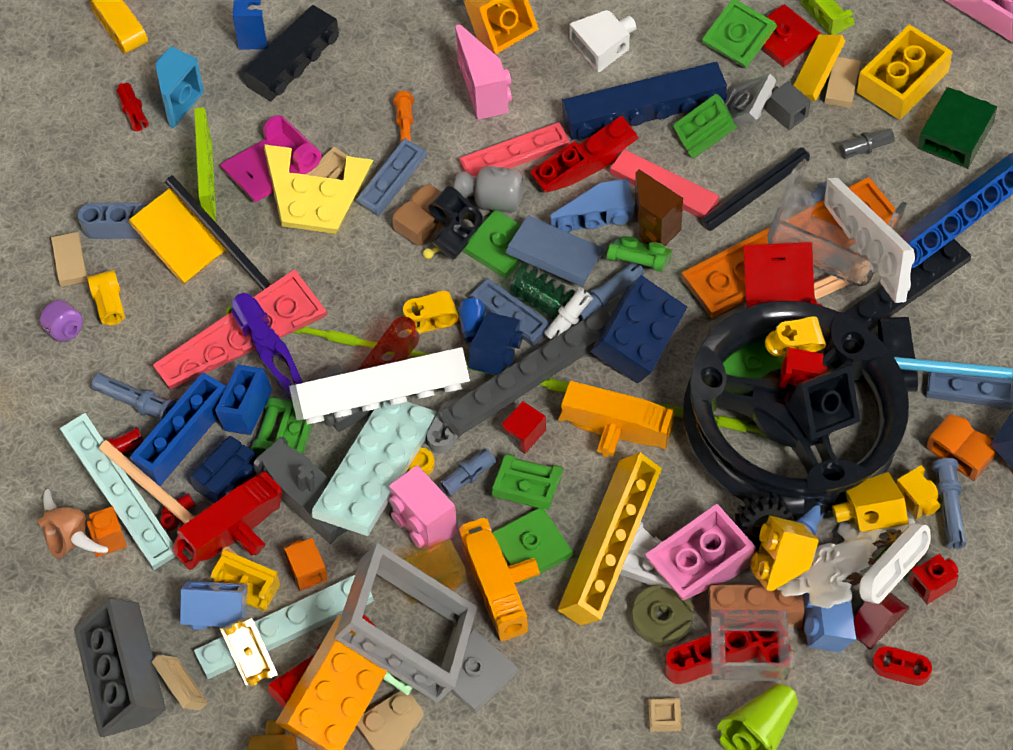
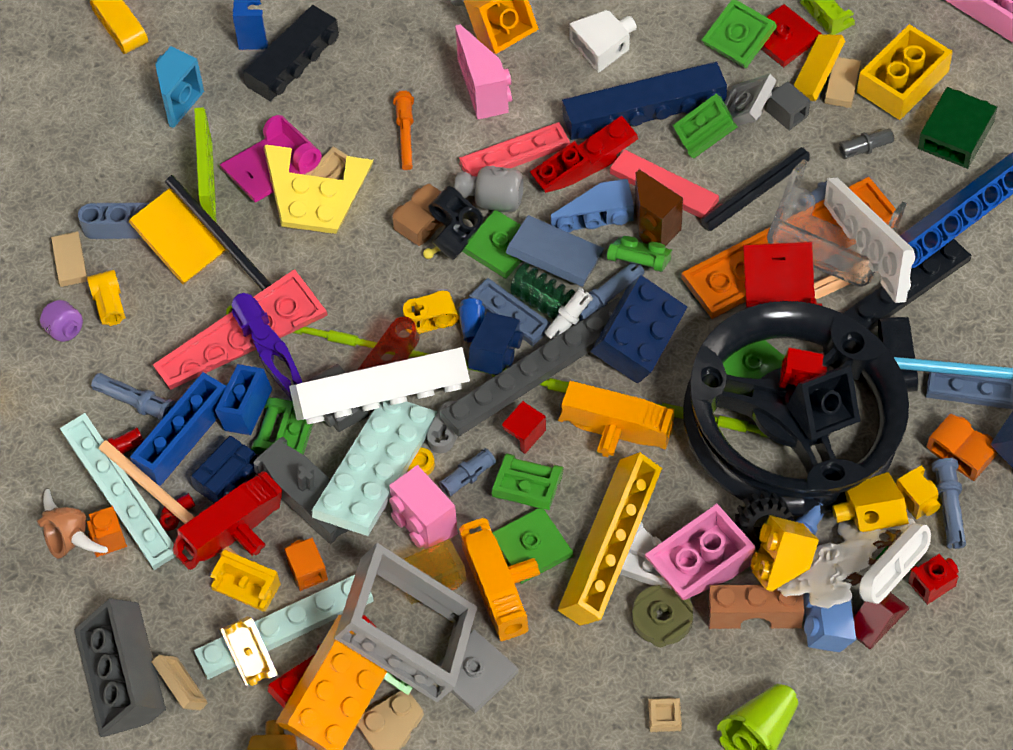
(132, 106): red axle -> none
(212, 604): medium blue brick -> none
(391, 177): sand blue tile -> none
(696, 667): red beam -> none
(751, 621): clear window -> none
(797, 334): yellow piece -> none
(902, 665): red beam -> none

